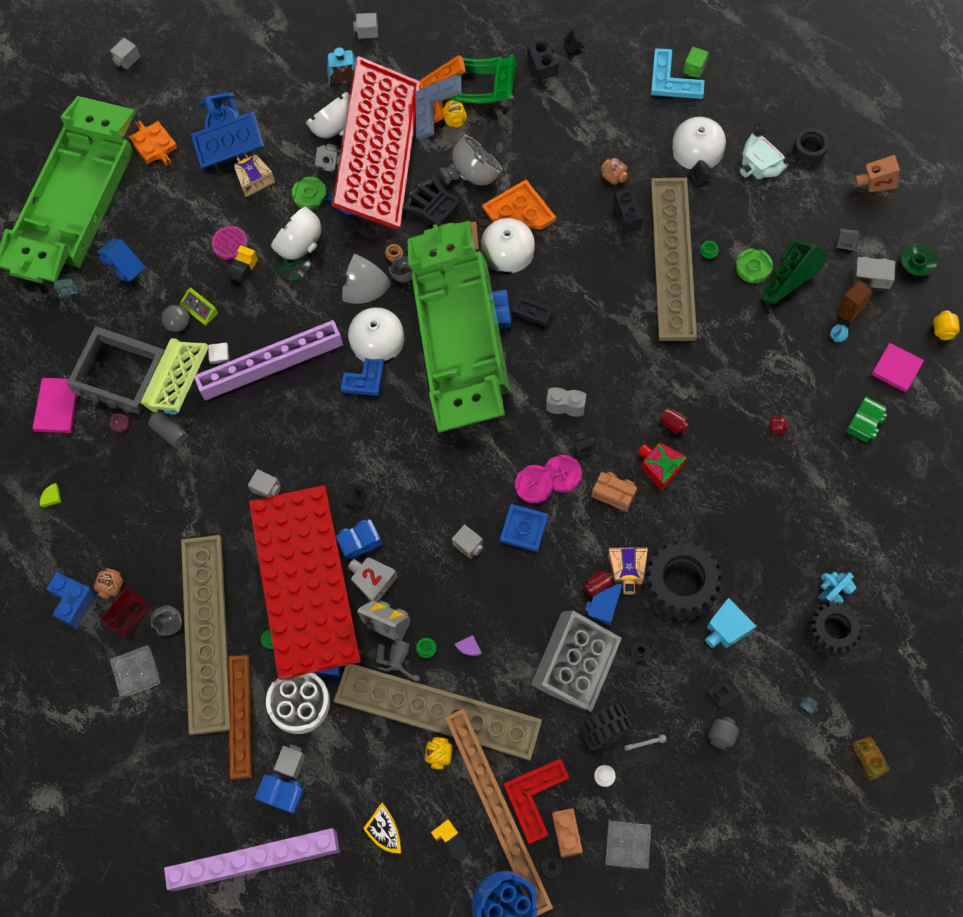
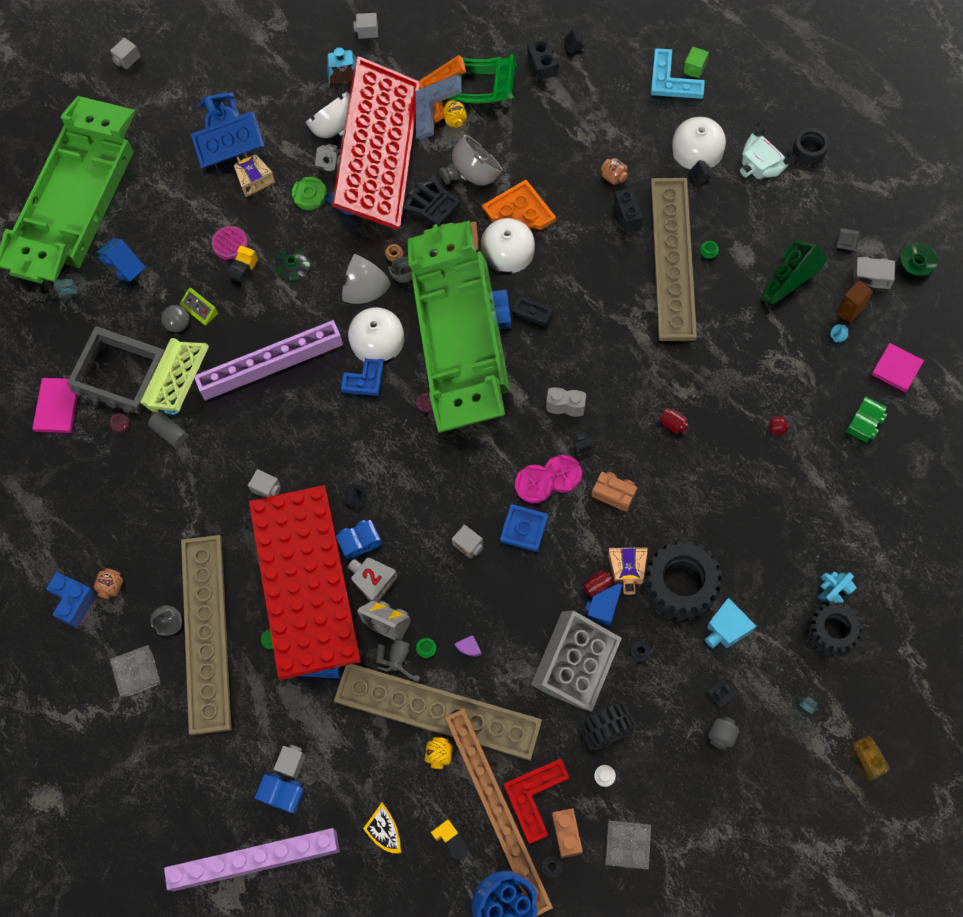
(50, 496): lime tile -> none
(116, 612): dark red piece -> none
(153, 142): orange plate -> none
(218, 353): white tile -> none
(240, 717): dark orange tile -> none
(298, 235): white cylinder -> none
(298, 703): white cylinder -> none
(424, 403): none -> clear pink plate
(661, 463): red torso -> none
(662, 738): light grey hinge -> none
(754, 265): bright green tile -> none
(880, 175): nougat torso -> none
(946, 325): yellow head -> none

